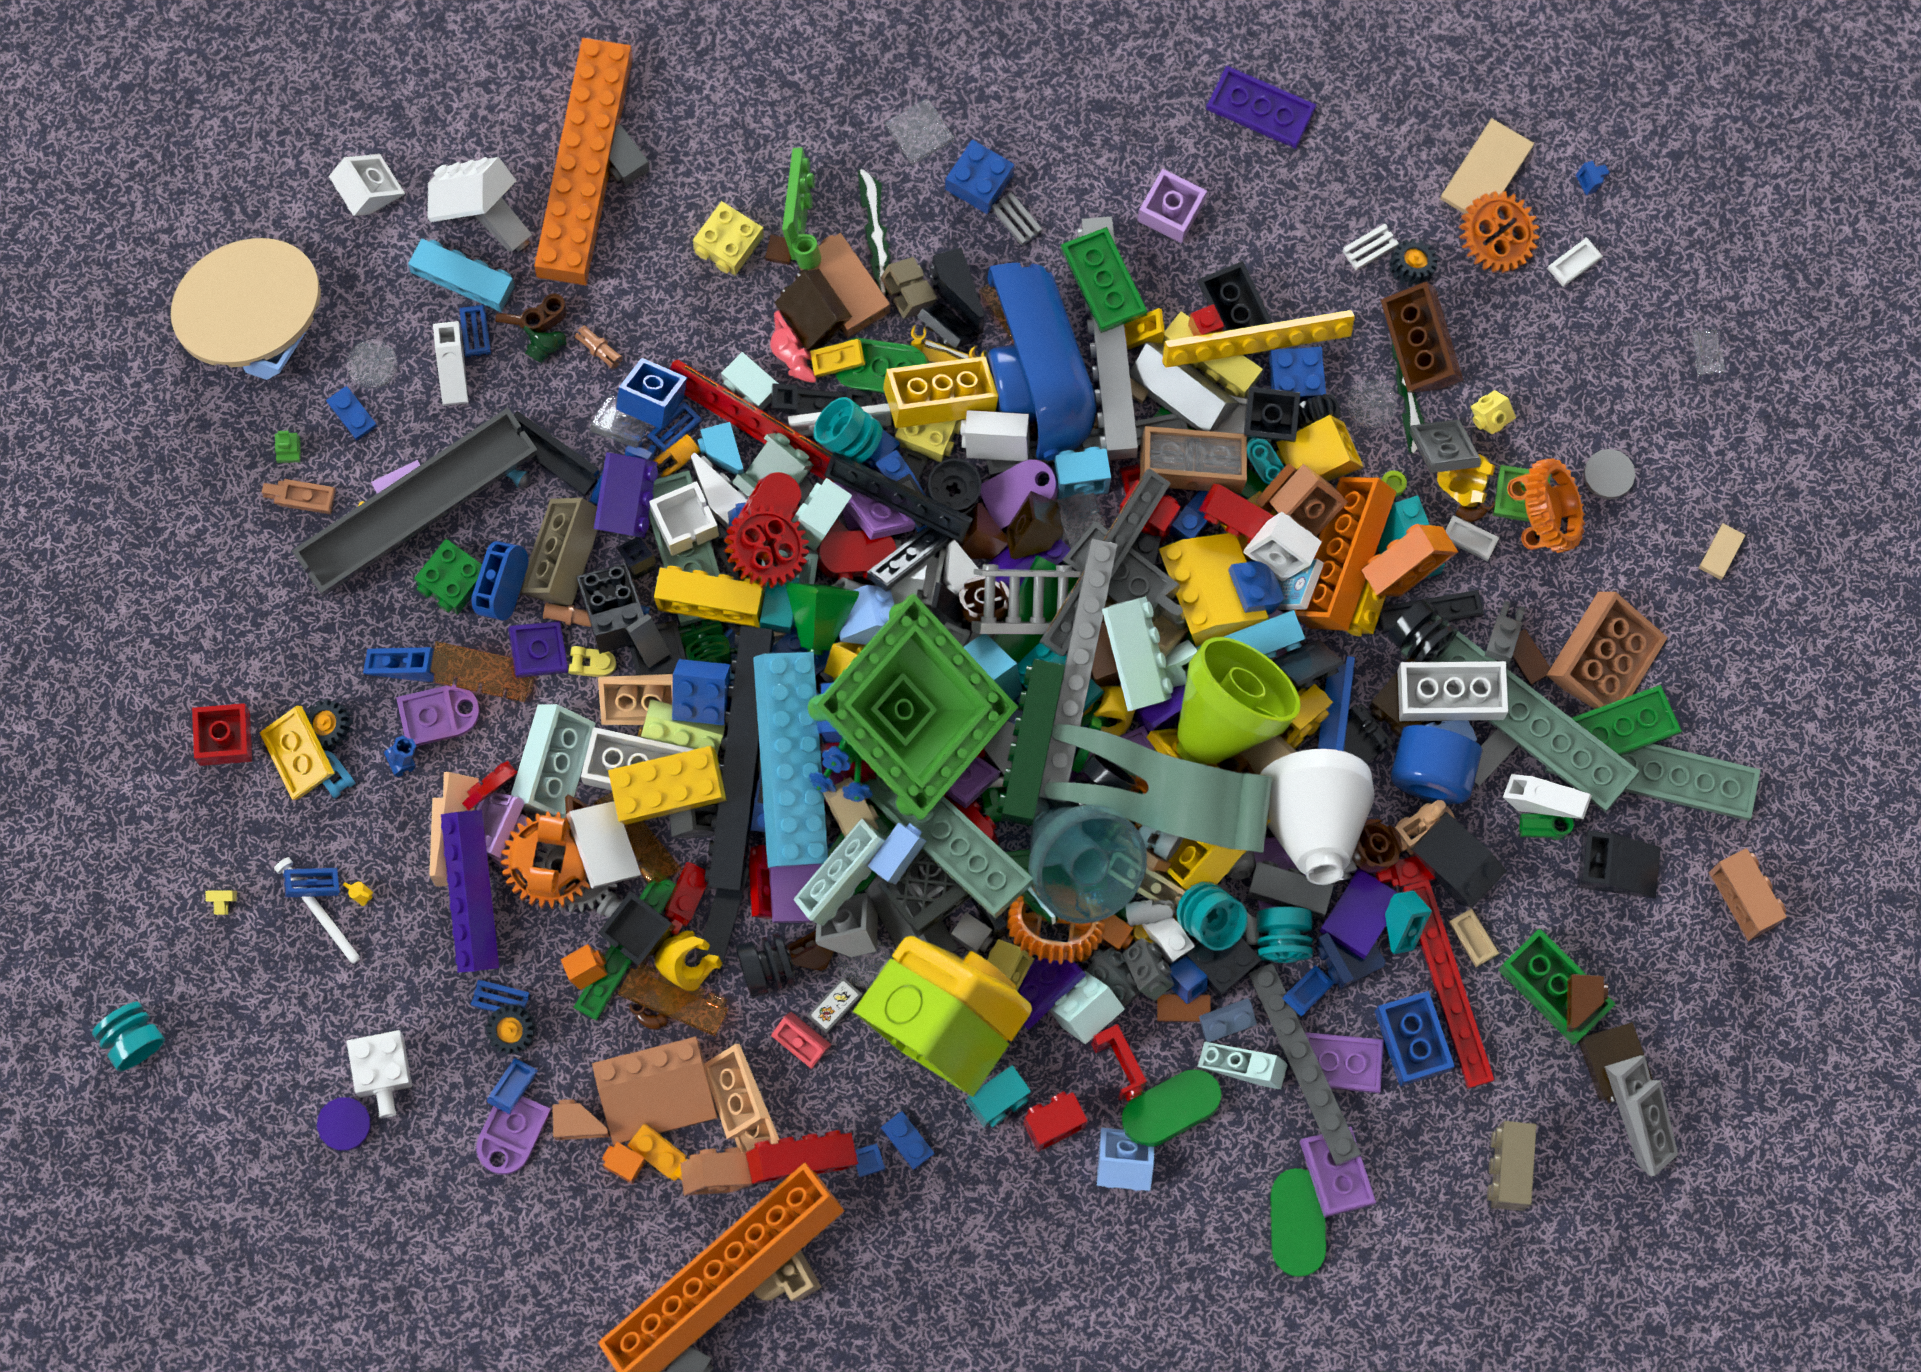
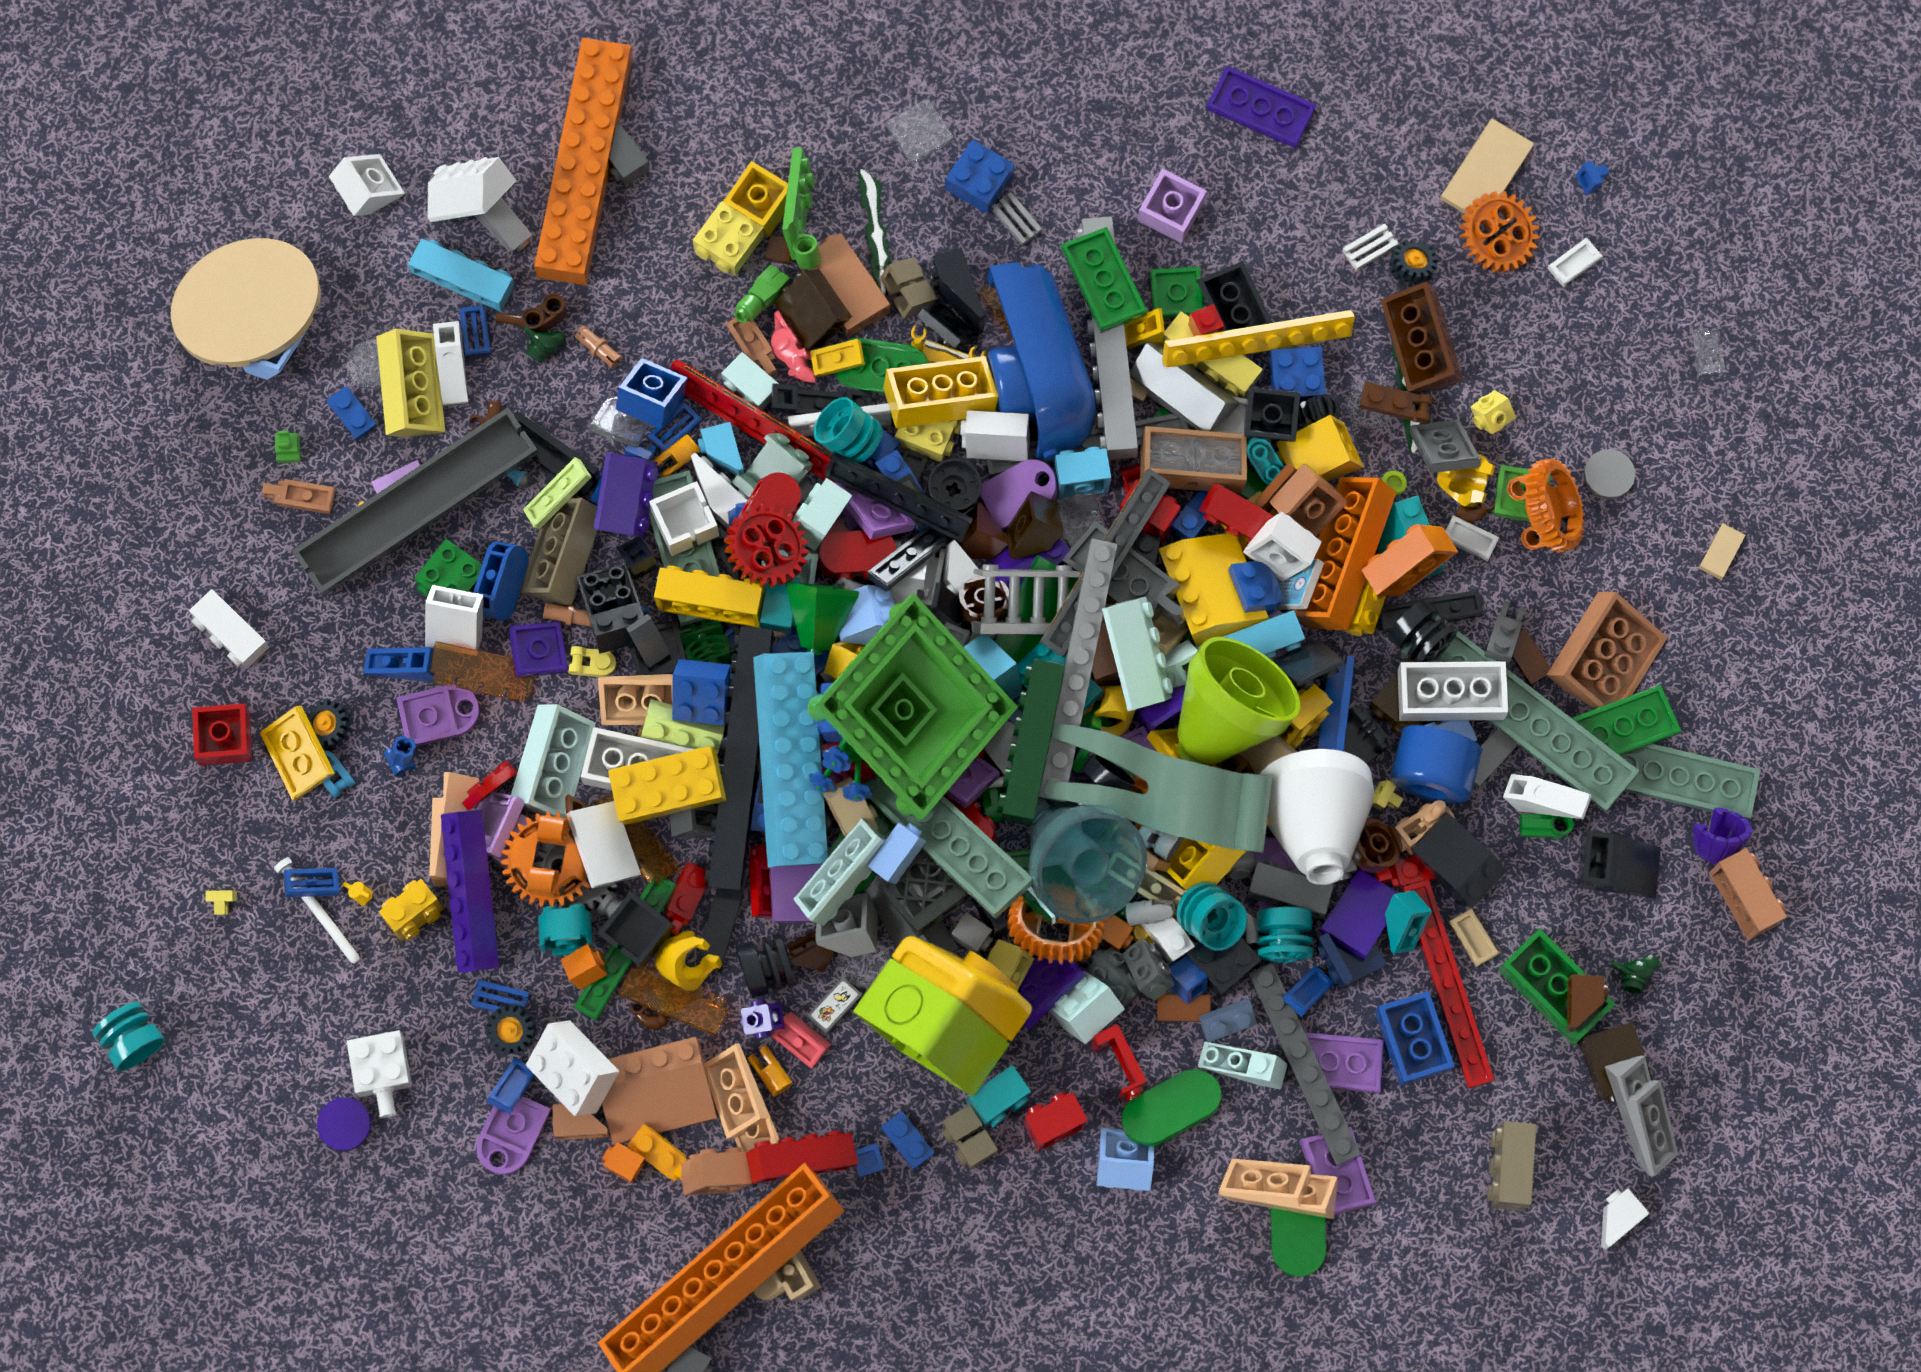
(228, 630): none -> white brick
(410, 383): none -> light yellow slope
(411, 910): none -> yellow brick
(453, 617): none -> white brick
(494, 408): none -> reddish brown arm
(557, 493): none -> yellowish green tile
(564, 929): none -> teal brick
(572, 1068): none -> white brick
(753, 344): none -> nougat hinge
(759, 197): none -> yellow brick
(762, 294): none -> bright green piece
(762, 1018): none -> brick
(773, 1075): none -> light orange hinge
(961, 1126): none -> dark tan piece
(1176, 291): none -> green plate
(1280, 1187): none -> light nougat slope
(1385, 795): none -> light yellow tile
(1395, 402): none -> reddish brown plate
(1620, 1216): none -> white slope
(1637, 973): none -> dark green animal
(1725, 837): none -> dark purple hair

